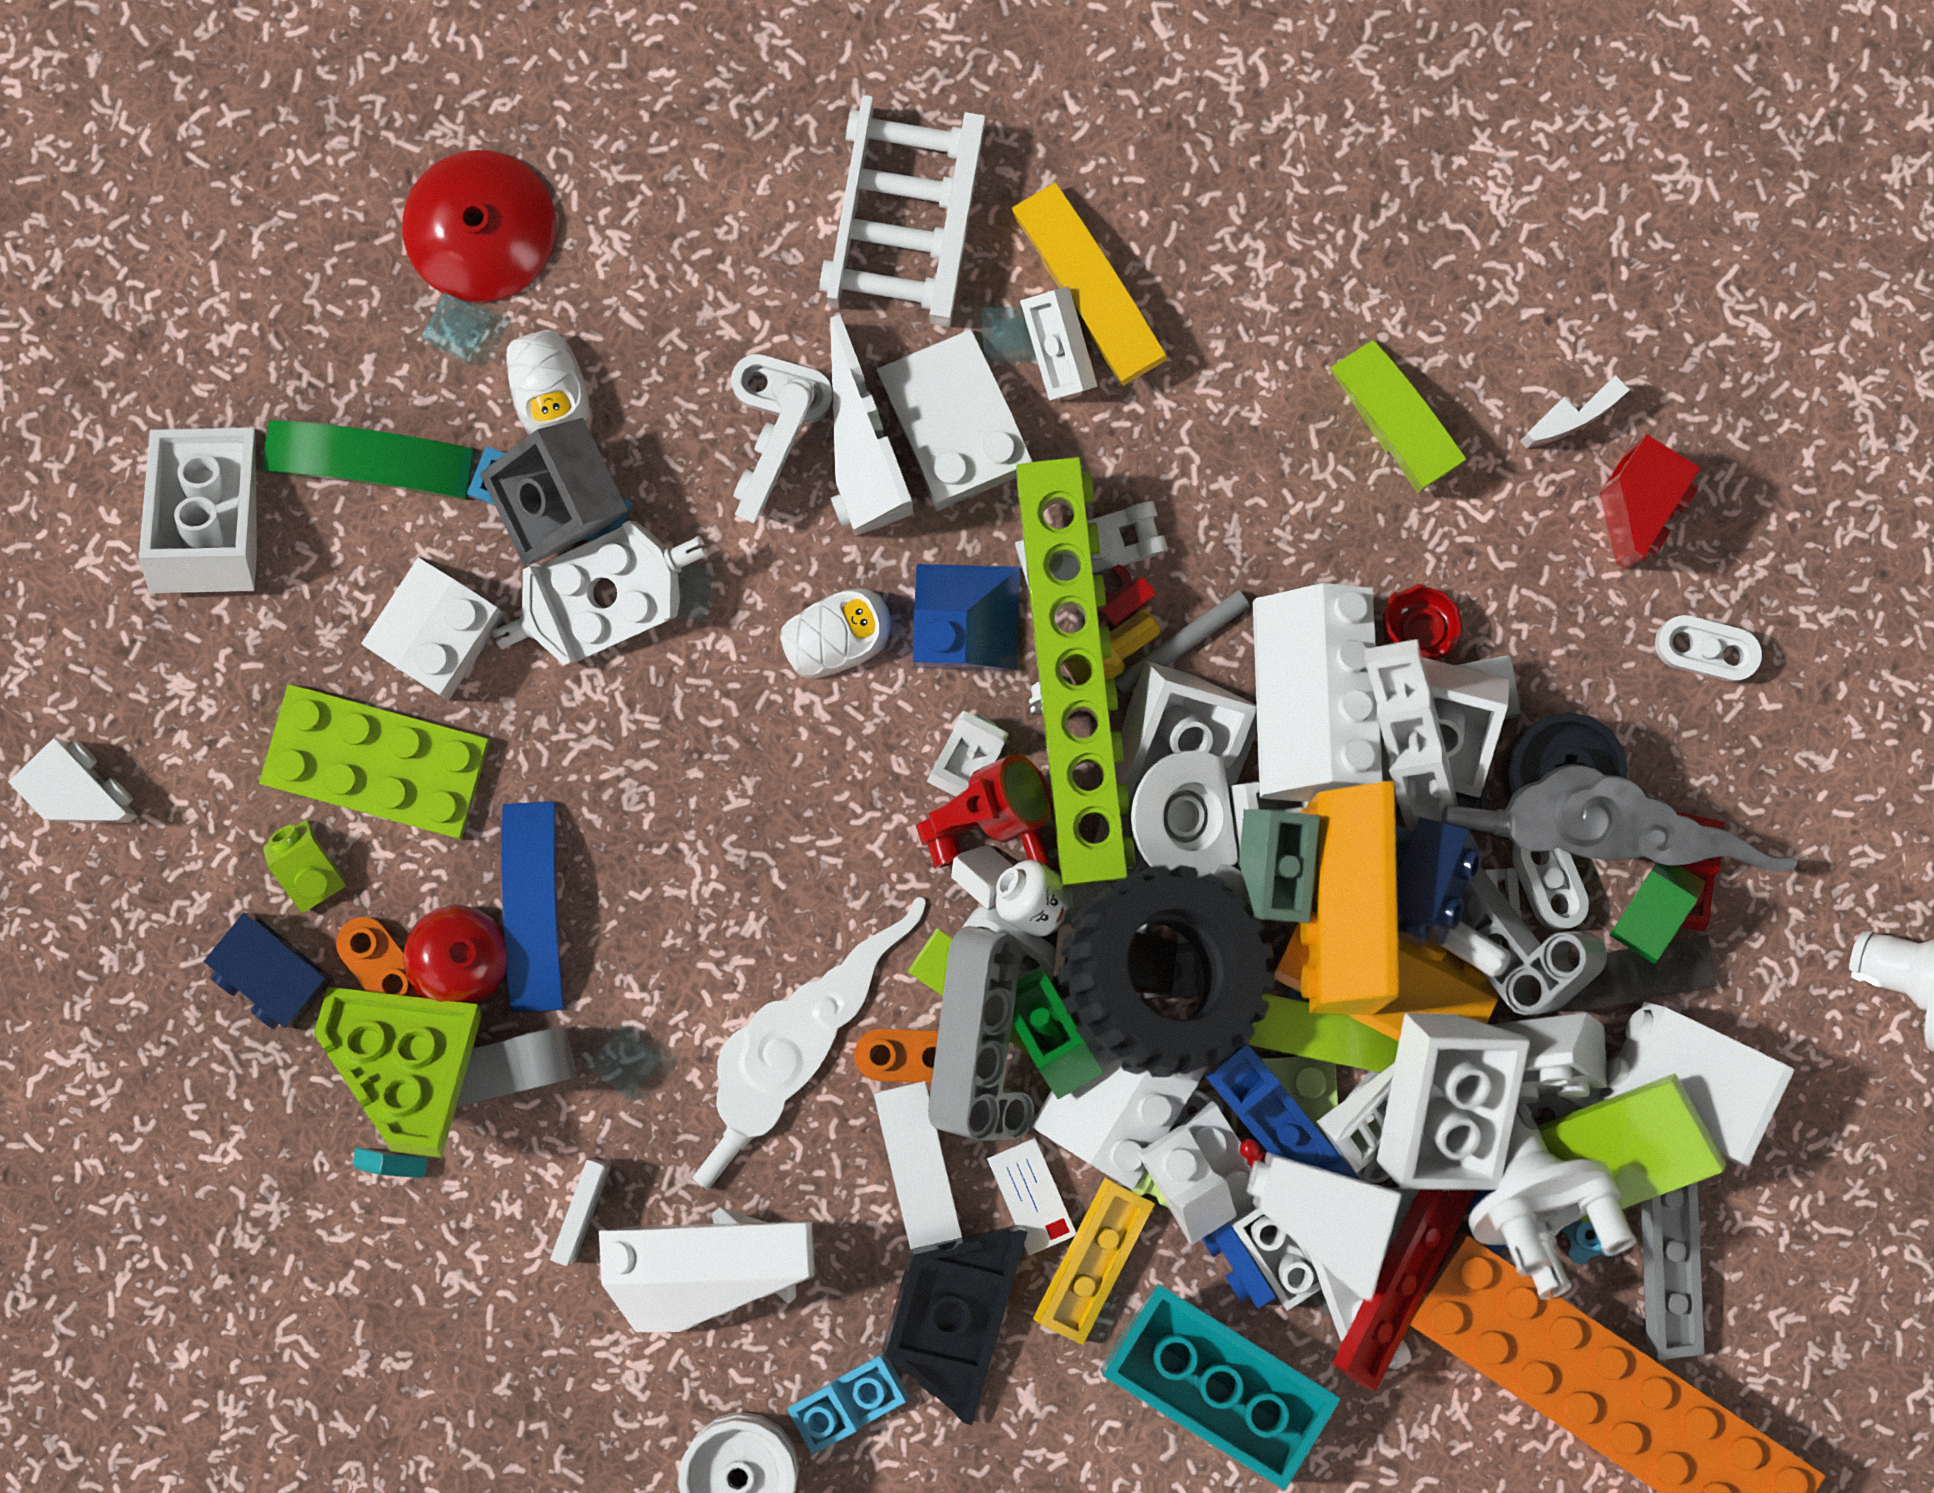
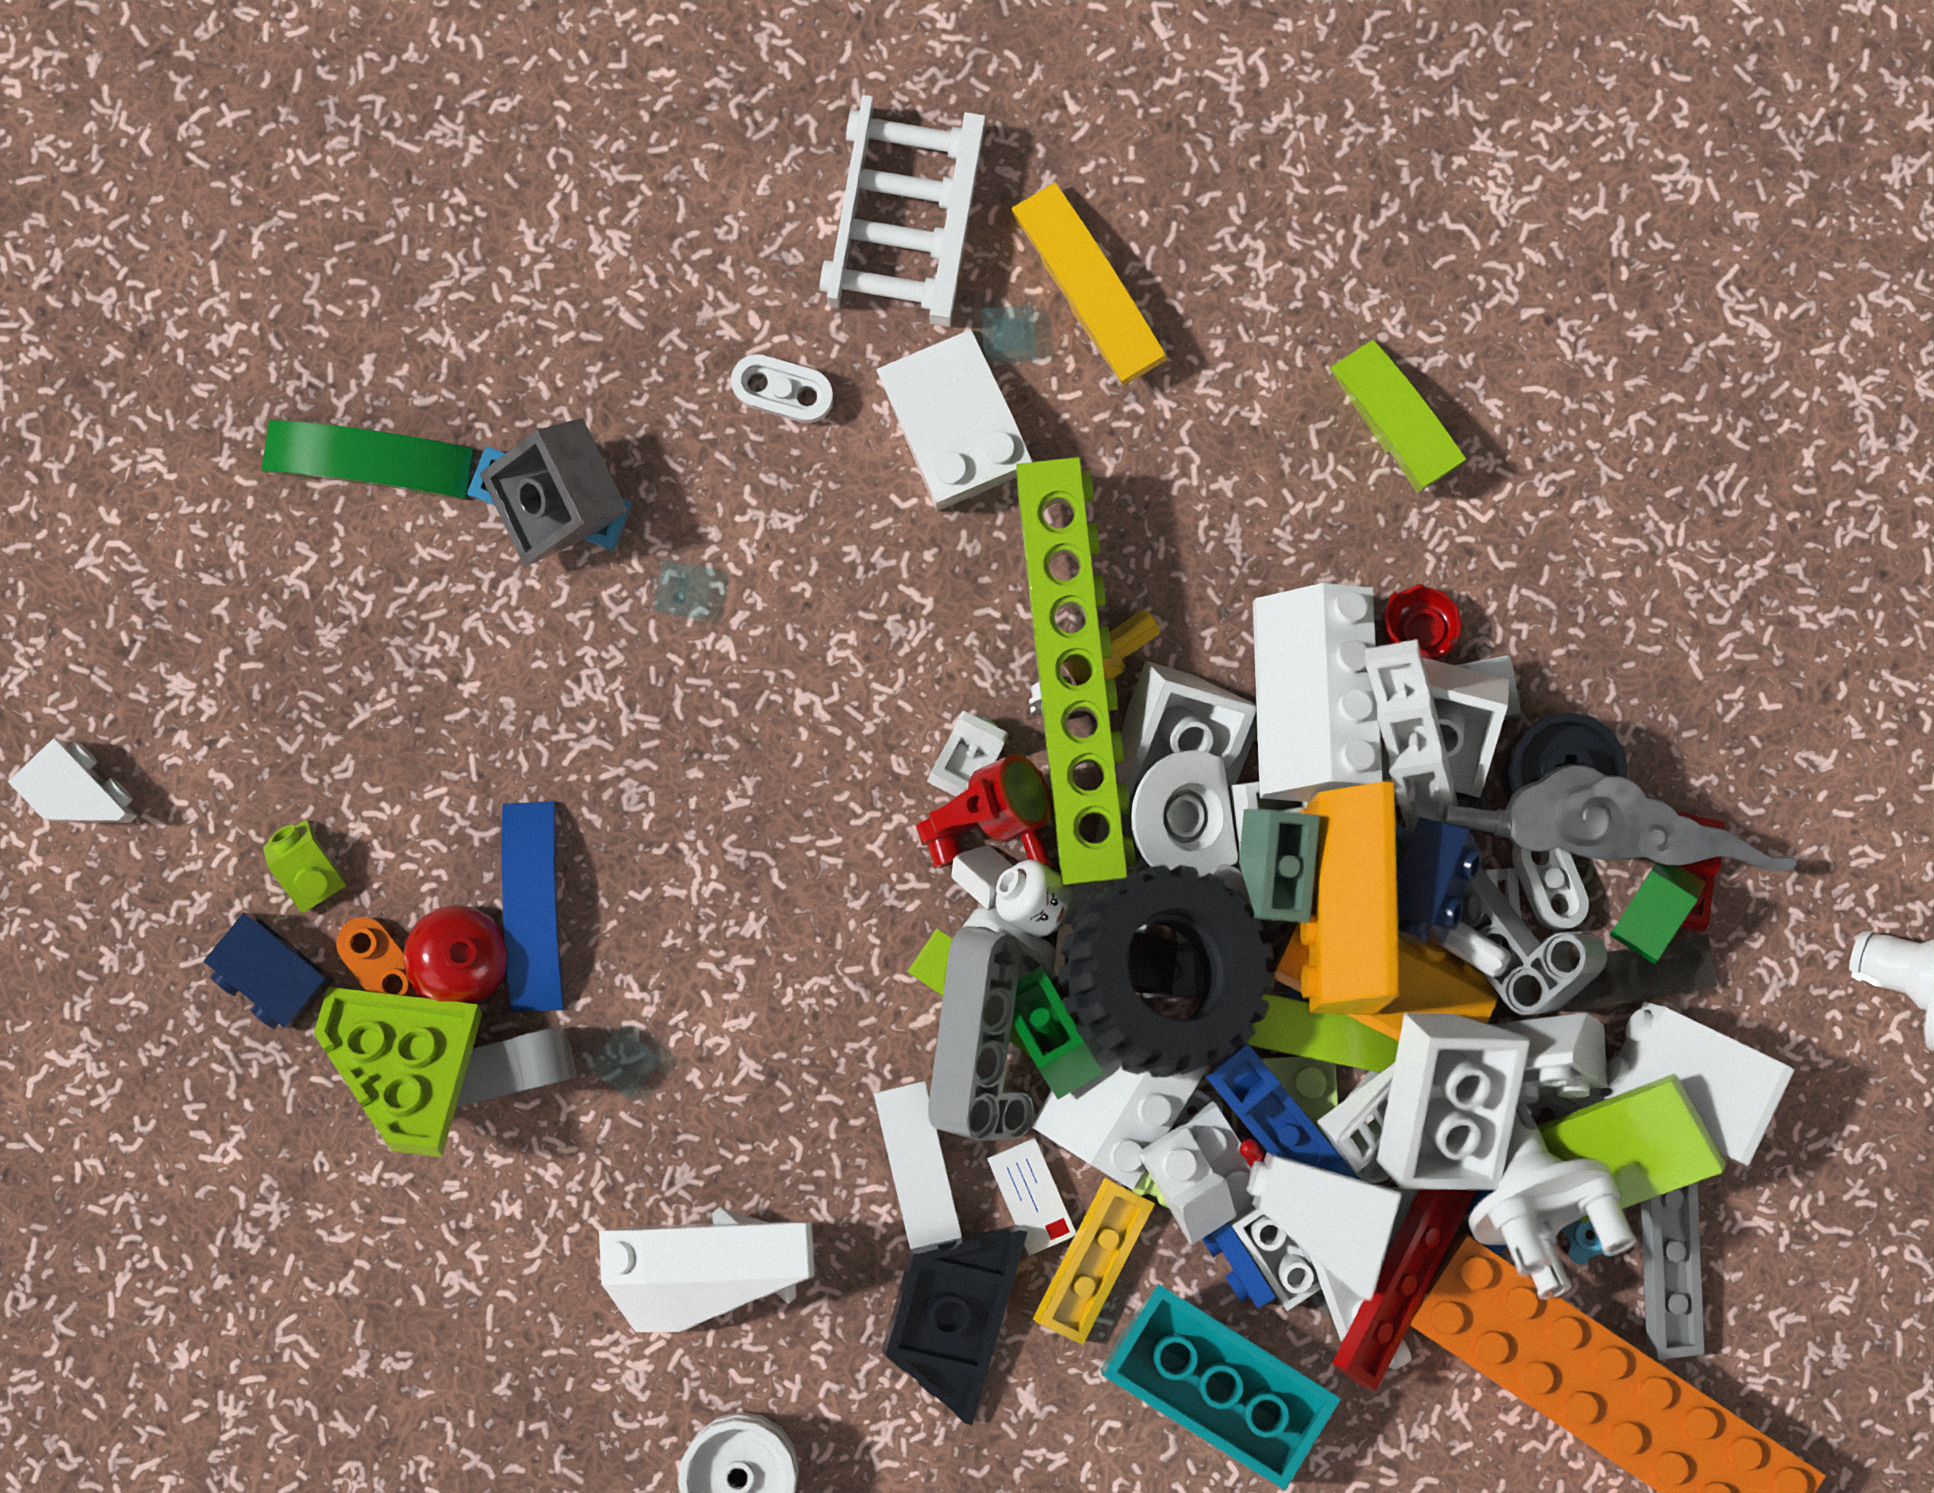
(200, 511): white slope -> none
(374, 761): lime plate -> none
(389, 1163): teal tile -> none
(433, 628): white slope -> none
(456, 328): clear light blue tile -> none
(498, 254): red dish -> none
(545, 381): white piece -> none
(561, 602): white plate -> none
(580, 1211): white tile -> none
(774, 445): white plate -> none
(788, 1044): white piece -> none
(836, 633): white piece -> none
(848, 1403): medium azure slope -> none
(865, 463): white wedge -> none
(906, 1055): orange plate -> none
(966, 617): blue slope -> none
(1058, 343): white plate -> none
(1111, 543): white plate -> none
(1126, 600): red tile -> none
(1184, 639): light grey bar -> none
(1566, 419): white slope -> none
(1642, 495): red slope -> none
(1707, 647): white plate -> none

